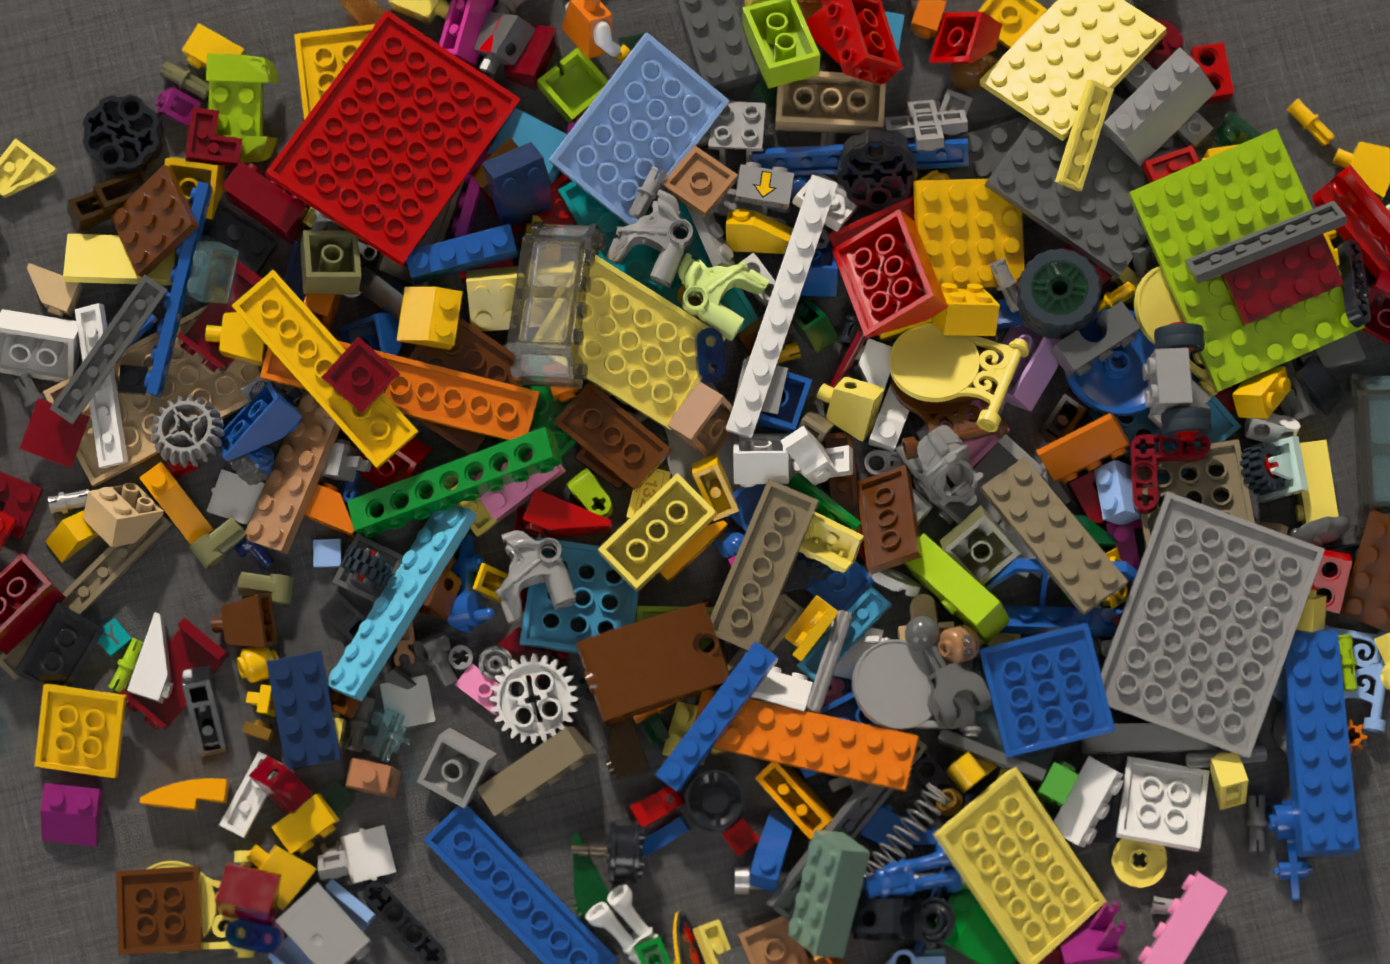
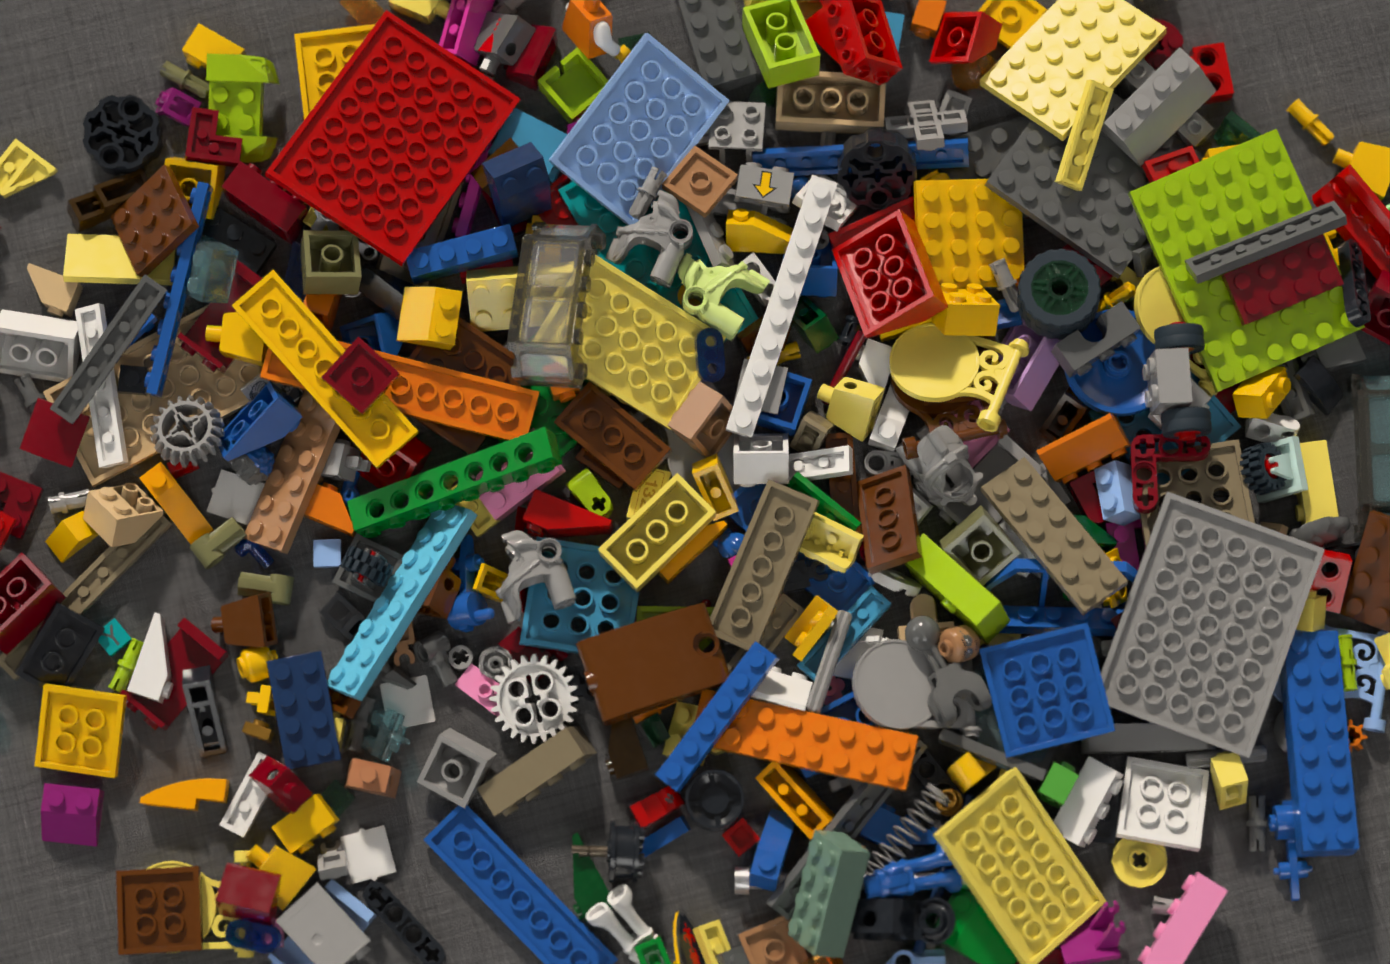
(809, 455): white arch -> none

